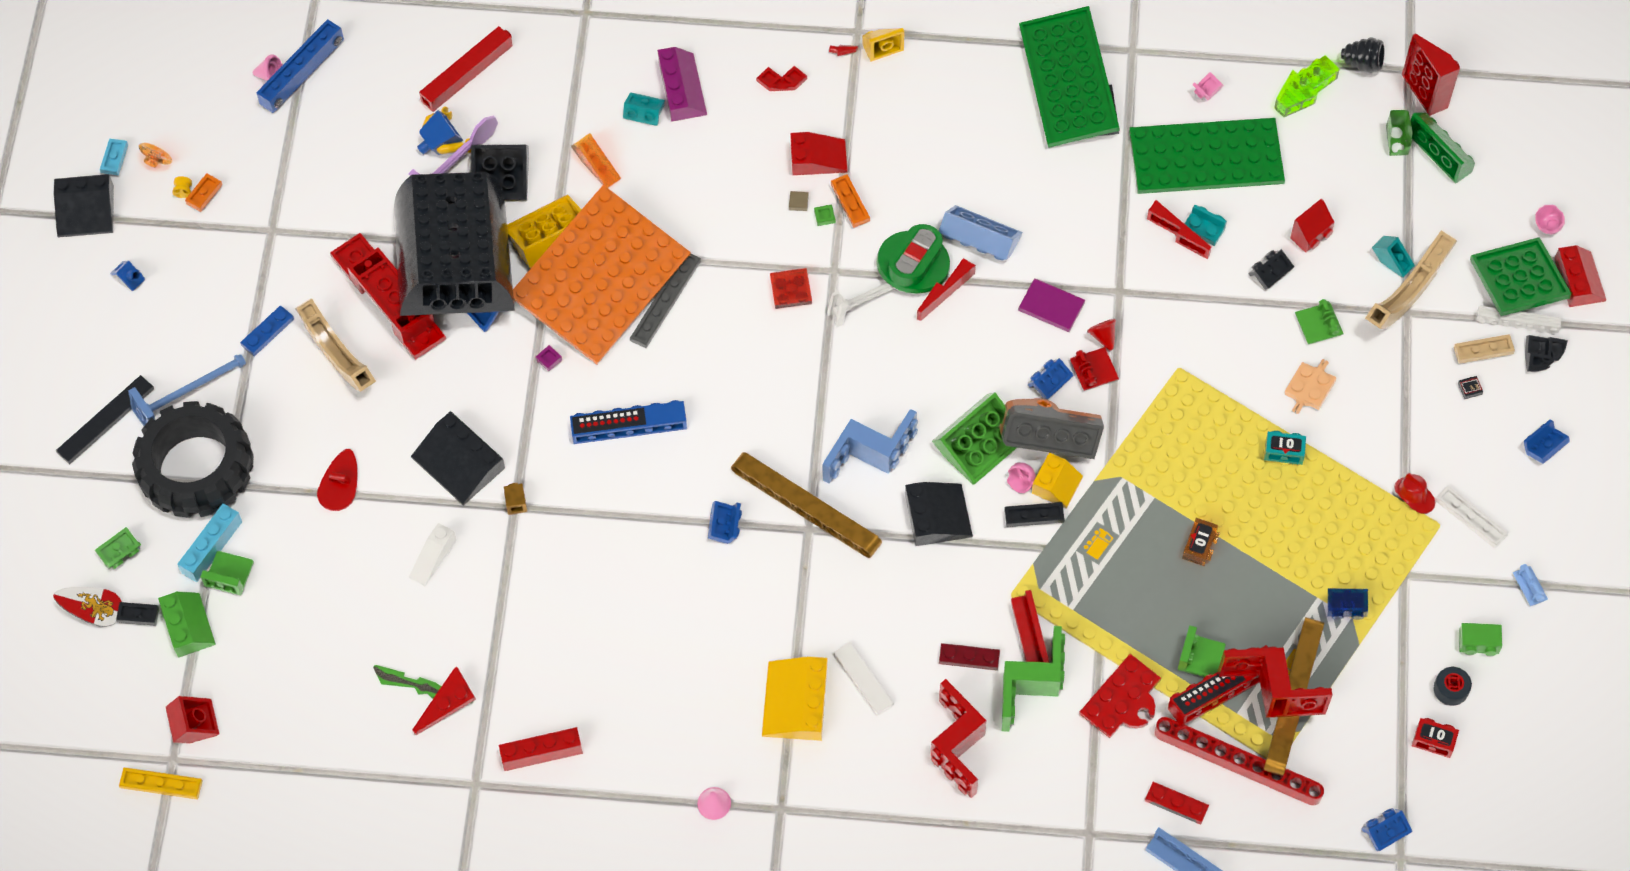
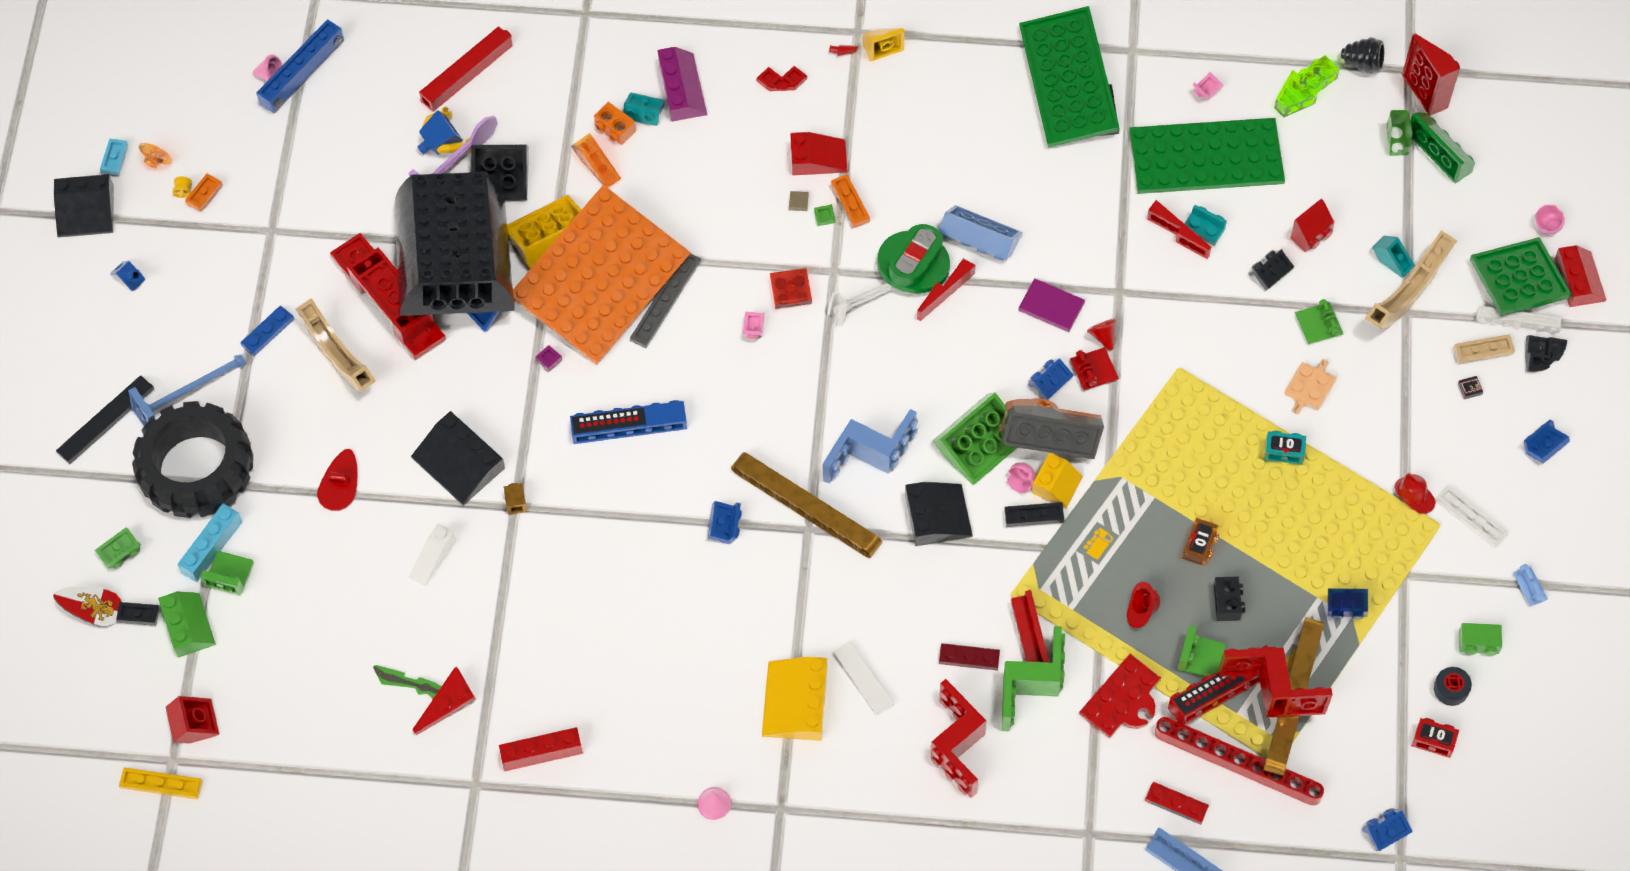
(616, 121): none -> orange brick
(753, 324): none -> bright pink bracket
(1142, 604): none -> red piece
(1225, 598): none -> black brick

